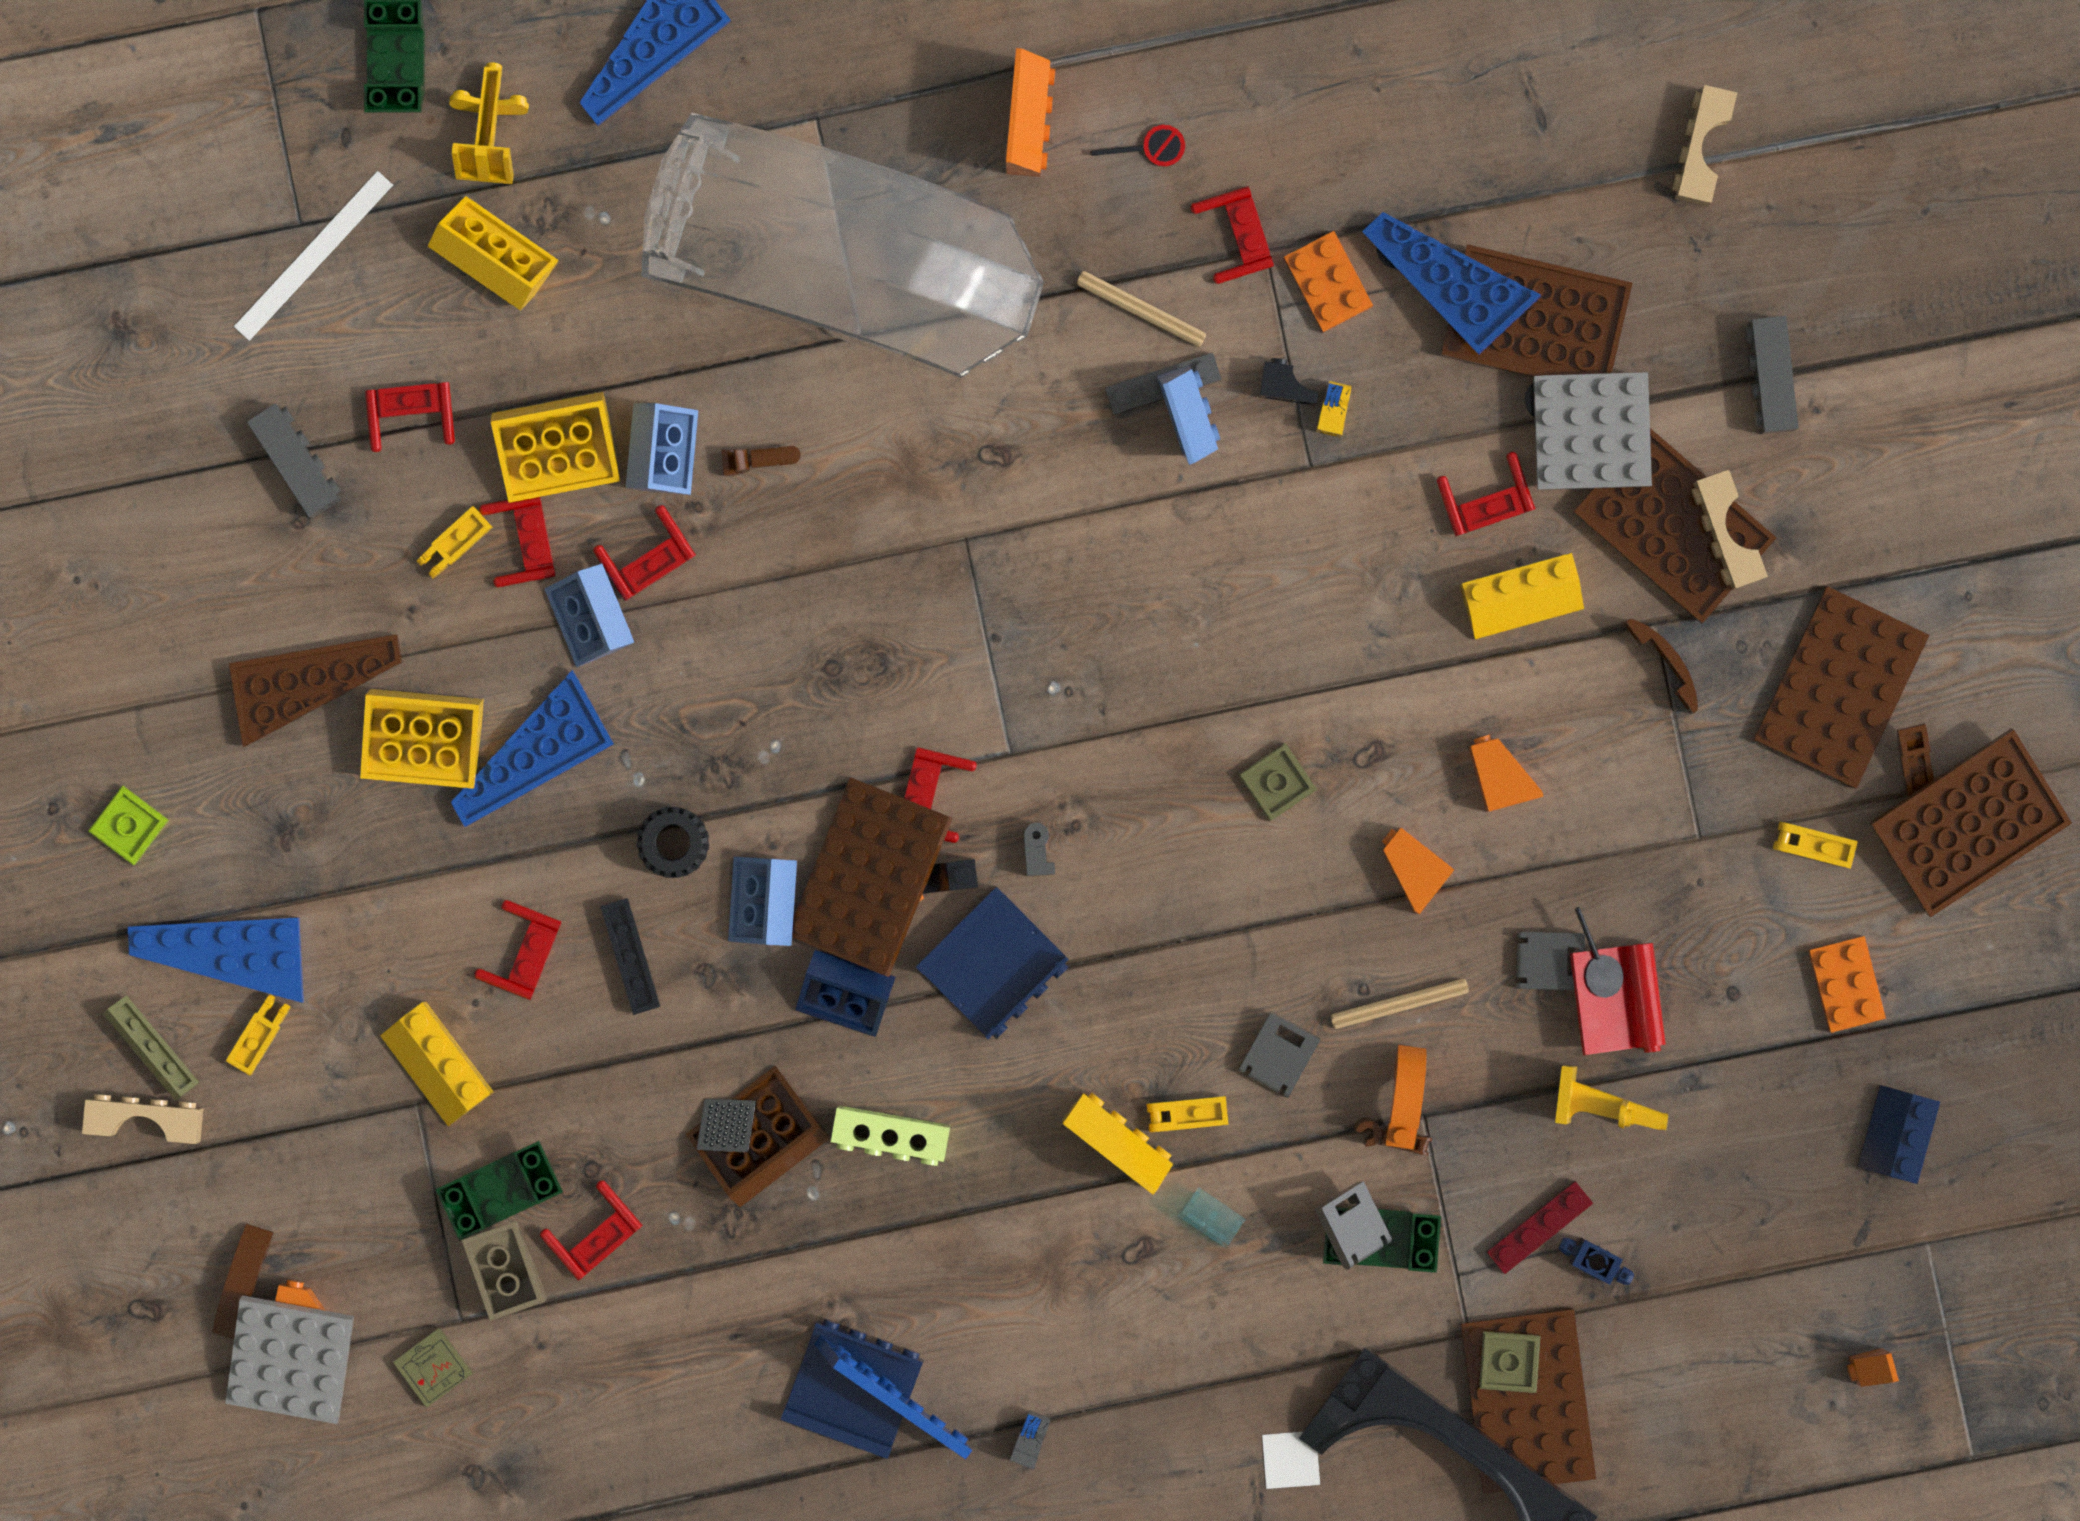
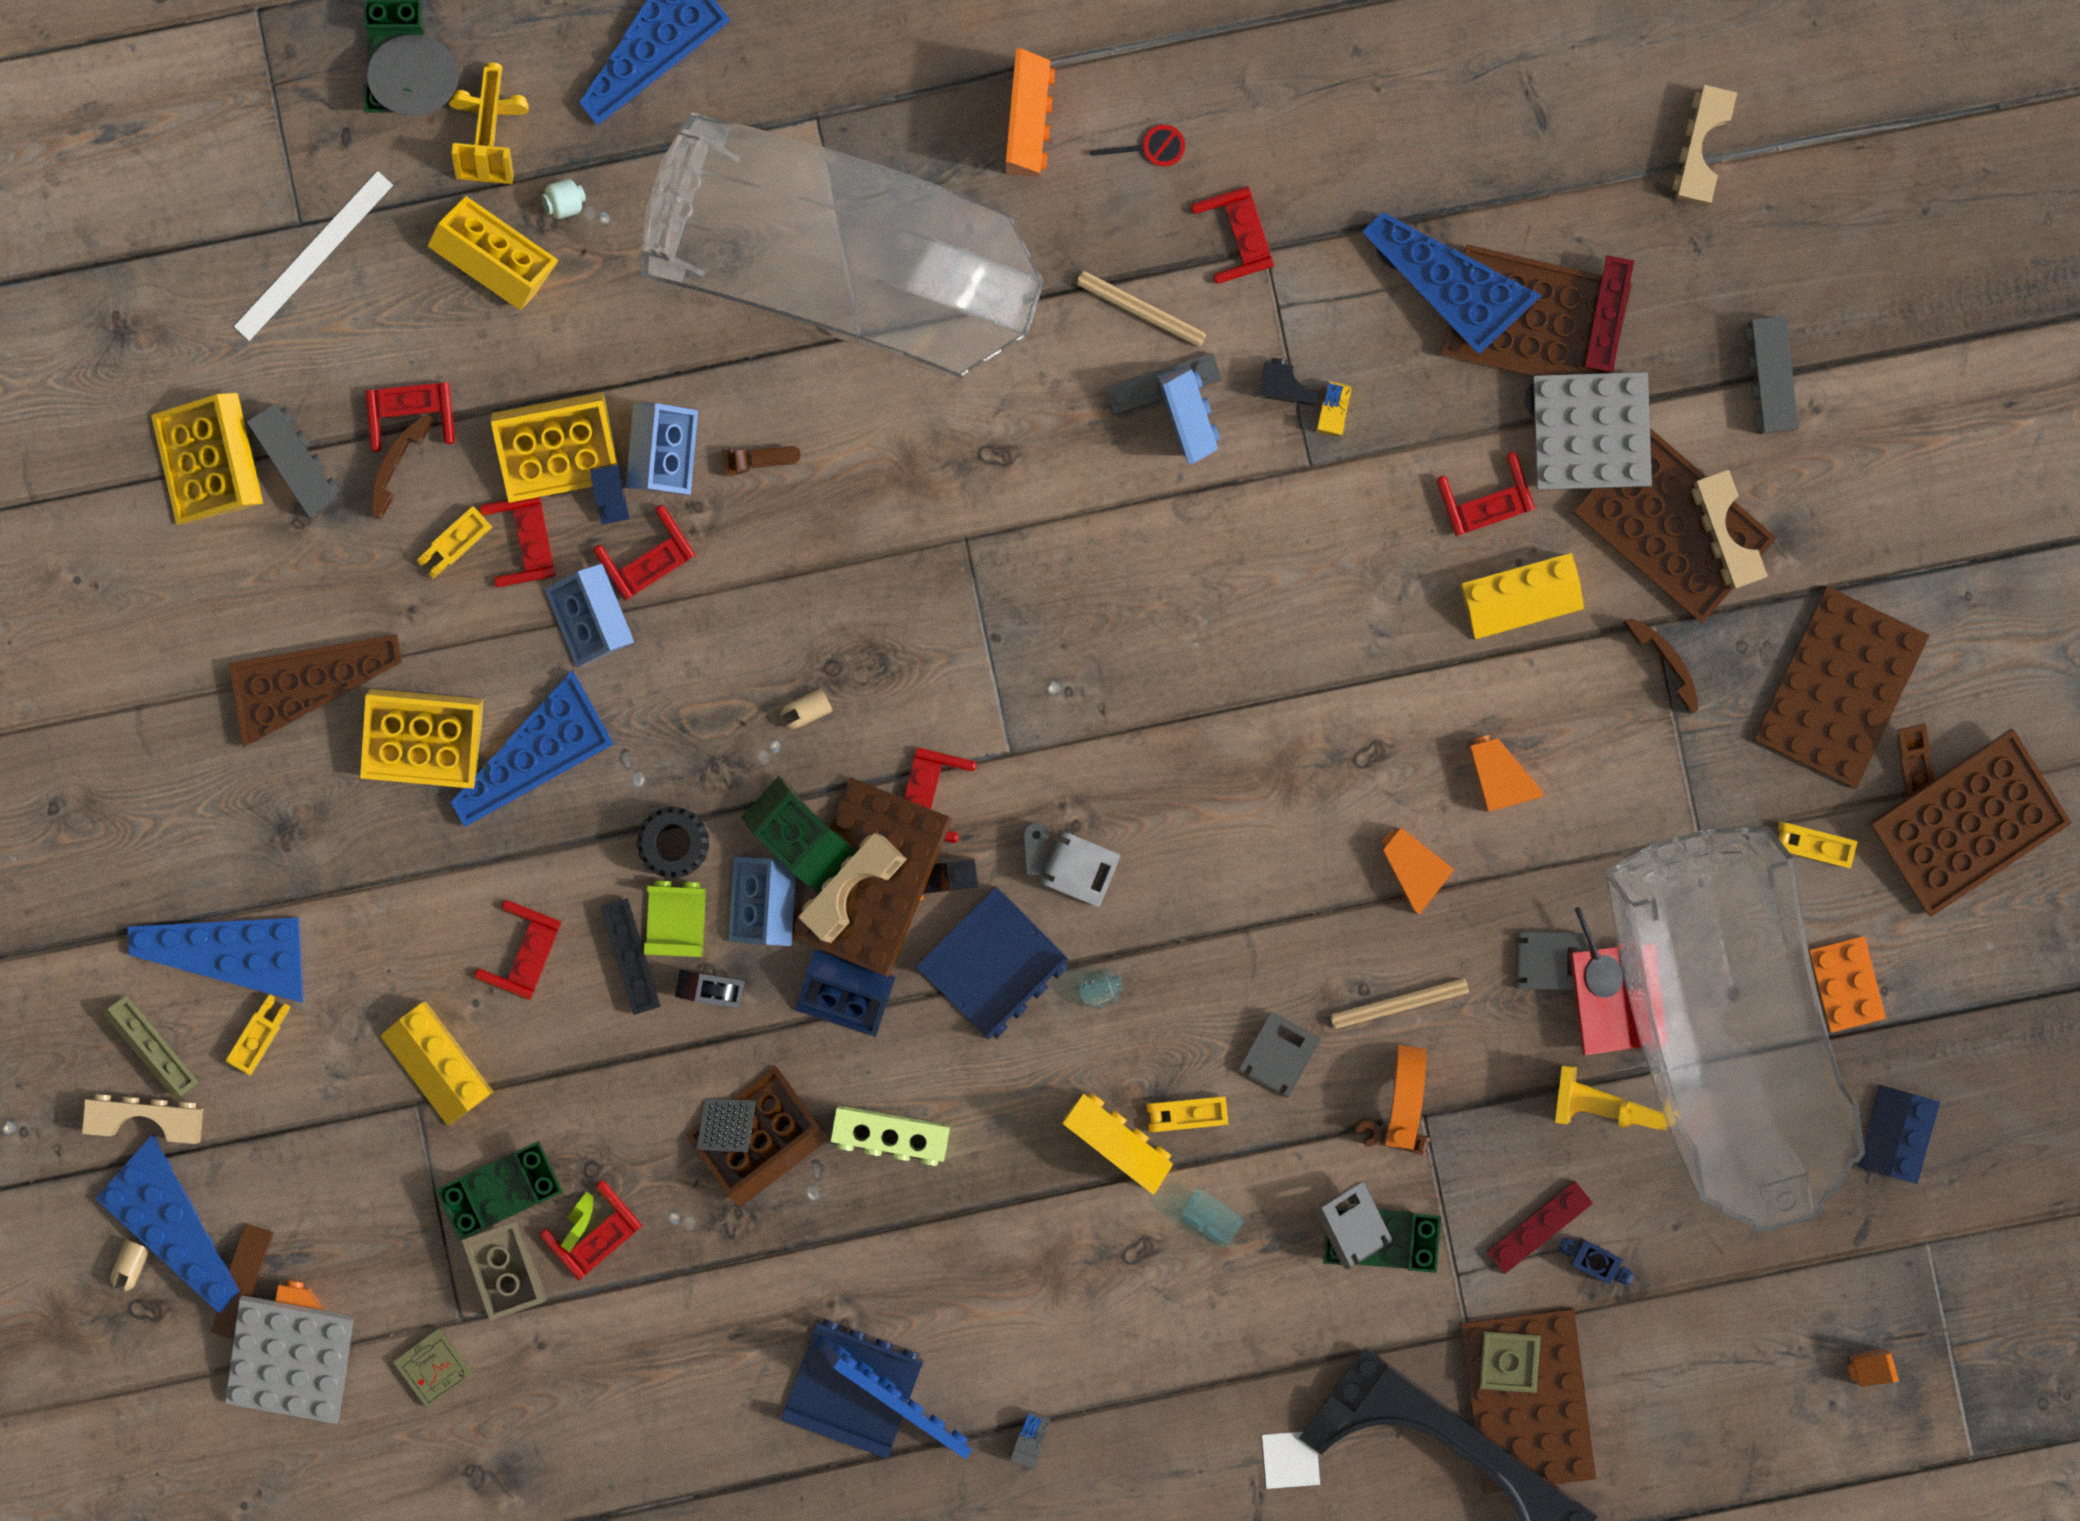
(128, 825): lime tile -> none
(129, 1263): none -> tan piece
(161, 1215): none -> blue wing
(207, 458): none -> yellow slope
(415, 432): none -> reddish brown slope
(416, 65): none -> flat silver sticker
(563, 199): none -> light aqua head
(580, 1217): none -> lime slope
(609, 493): none -> dark blue slope
(675, 919): none -> lime panel
(709, 989): none -> black arch
(797, 835): none -> dark green slope
(808, 707): none -> tan piece
(827, 912): none -> tan arch
(1076, 866): none -> container
(1101, 988): none -> clear light blue head
(1277, 782): olive tile -> none
(1328, 281): orange plate -> none
(1609, 314): none -> dark red plate
(1734, 1023): none -> clear windscreen

